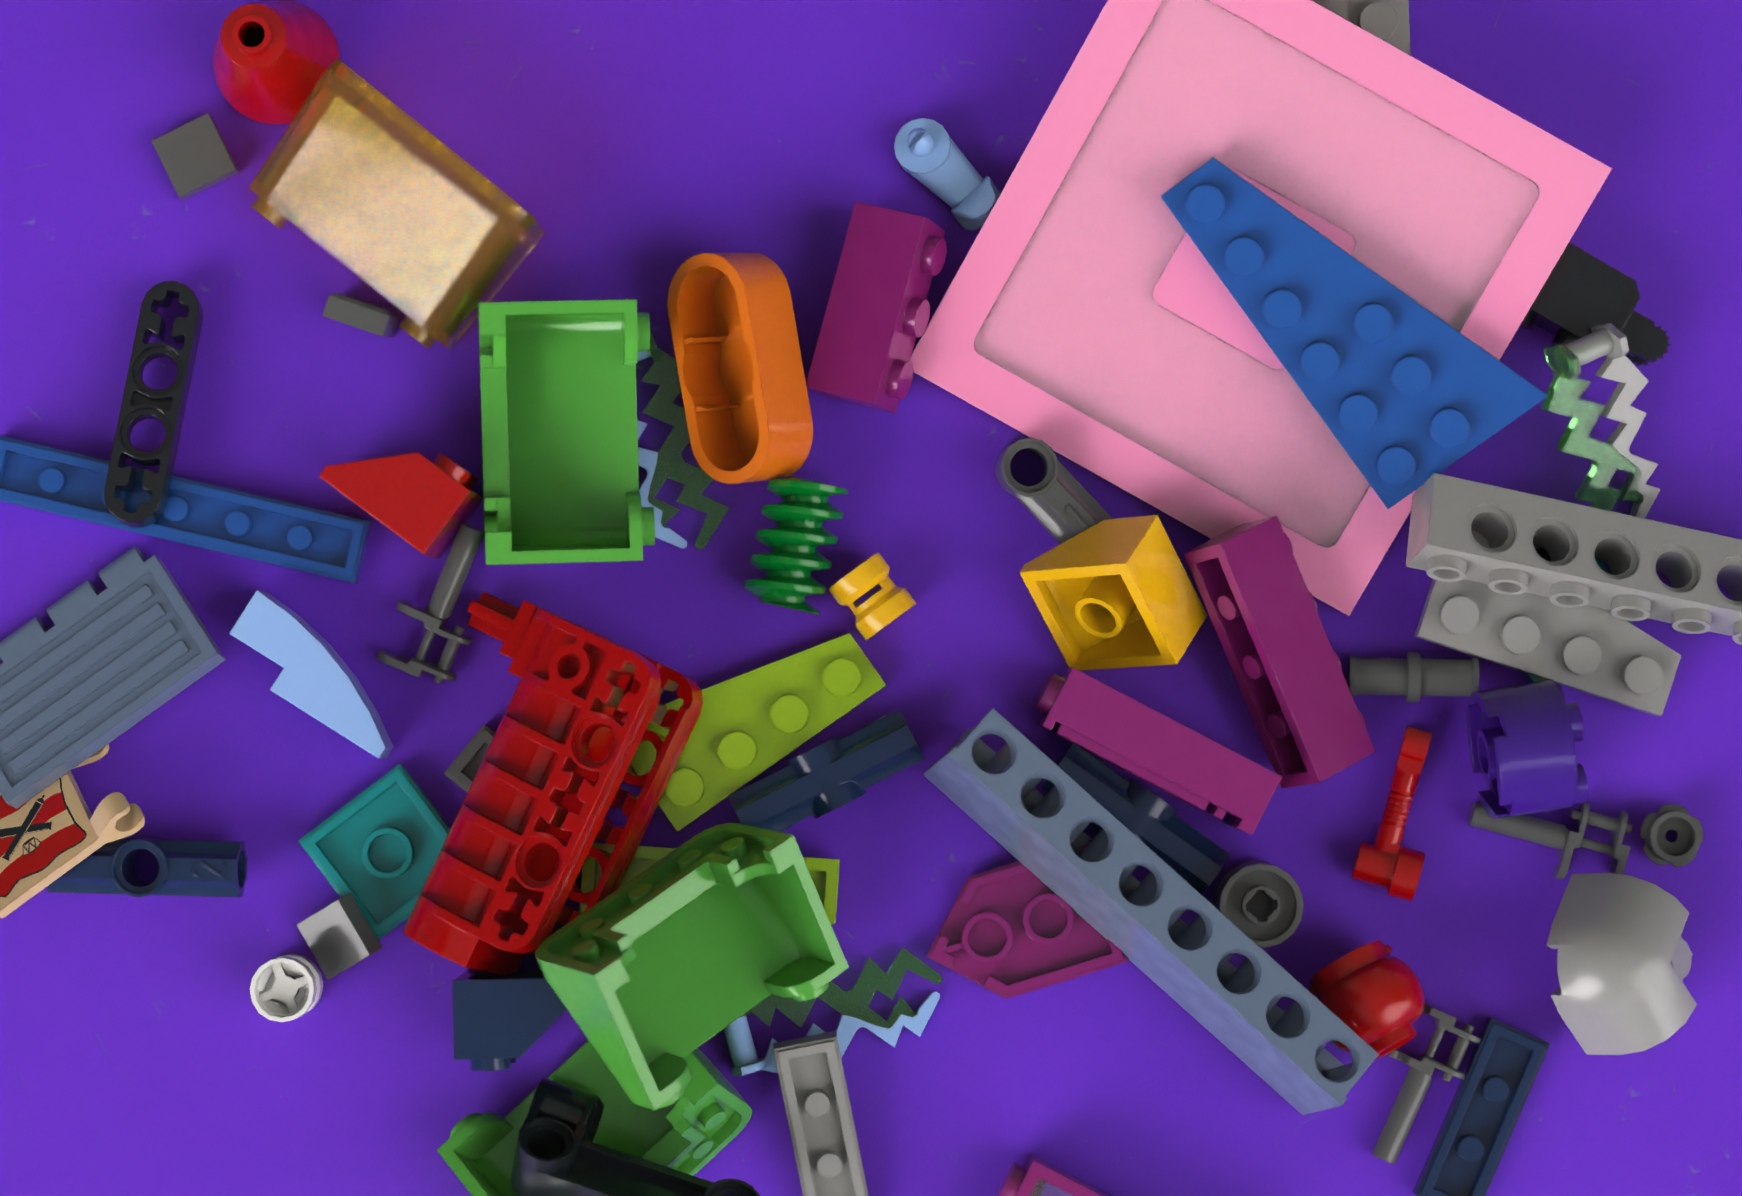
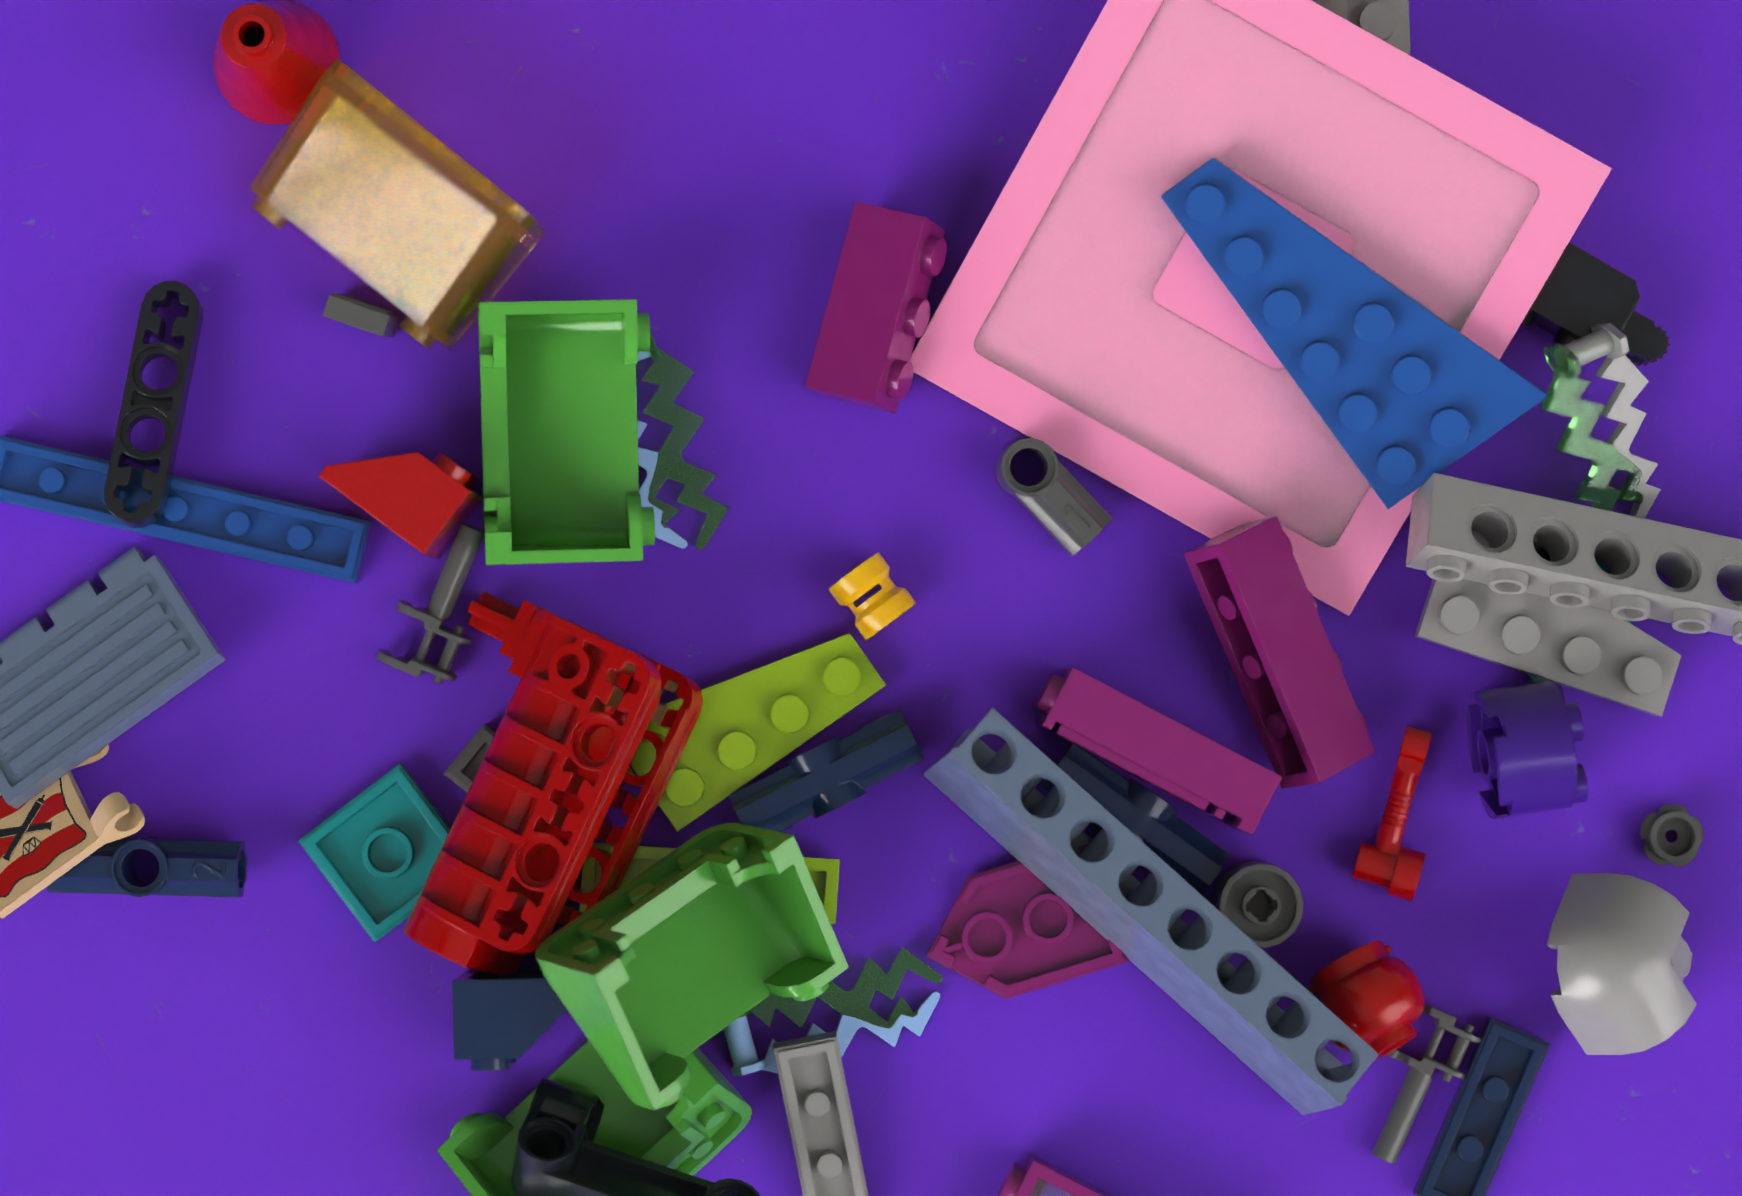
(195, 156): dark grey tile -> none
(275, 992): white wheel -> none
(312, 673): light blue slope -> none
(339, 936): dark grey tile -> none
(740, 367): orange plant -> none
(794, 543): green piece -> none
(938, 164): light blue piece -> none
(1116, 596): yellow slope -> none
(1413, 676): dark grey pin -> none
(1558, 836): dark grey piece -> none

